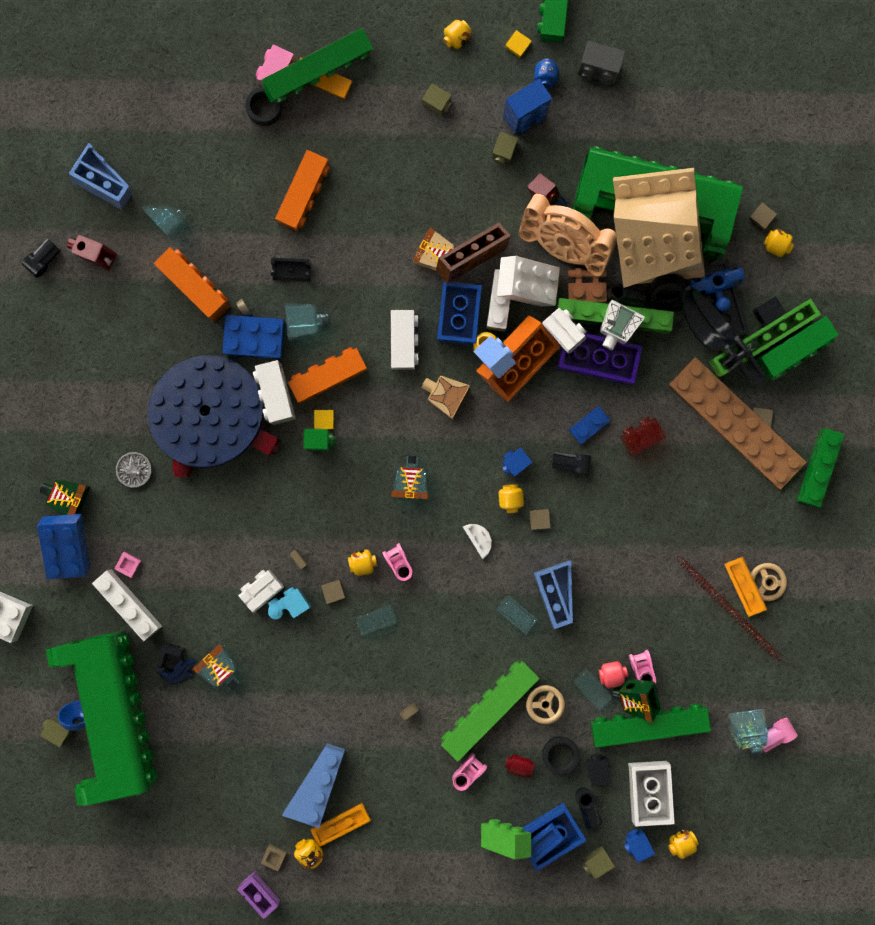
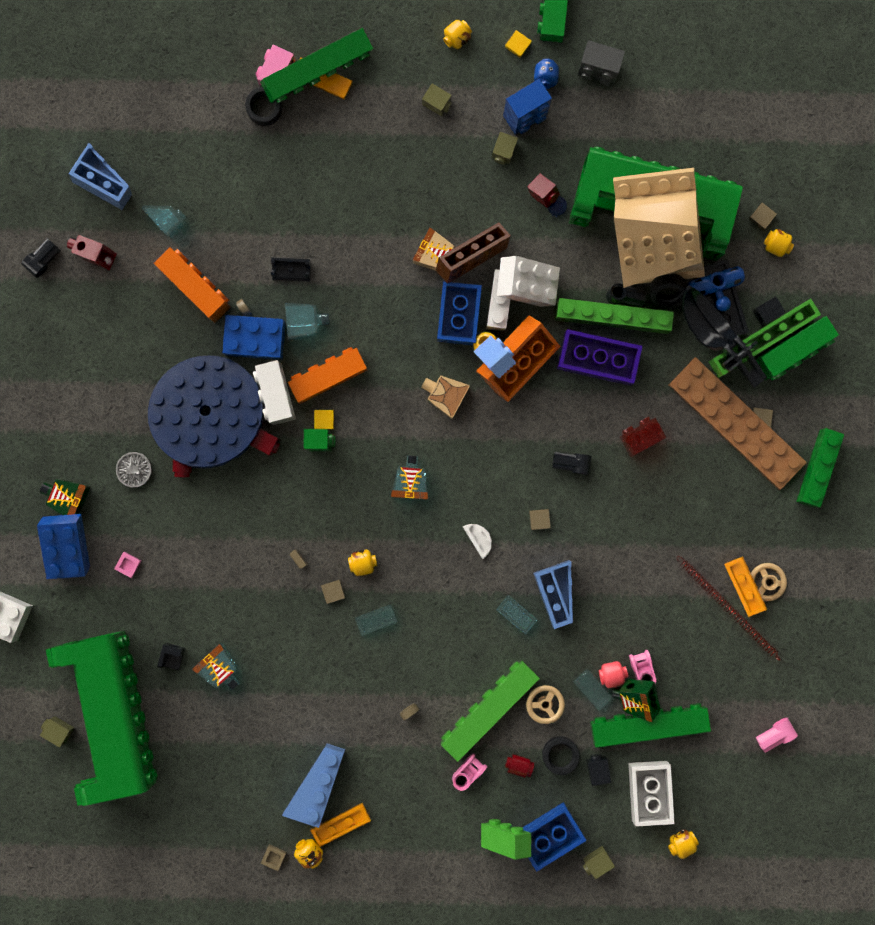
(69, 714): blue piece -> none
(127, 605): white brick -> none
(179, 673): dark blue piece -> none
(259, 895): medium lavender brick -> none
(260, 591): white brick -> none
(293, 601): medium azure brick -> none
(302, 191): orange brick -> none
(398, 561): bright pink piece -> none
(403, 339): white brick -> none
(511, 498): yellow head -> none
(515, 462): blue brick -> none
(545, 842): blue tile -> none
(564, 330): white brick -> none
(567, 235): light nougat piece -> none
(586, 291): nougat plate -> none
(588, 809): black piece -> none
(589, 425): blue plate -> none
(619, 324): torso -> none
(638, 845): blue brick -> none
(749, 730): clear light blue torso -> none

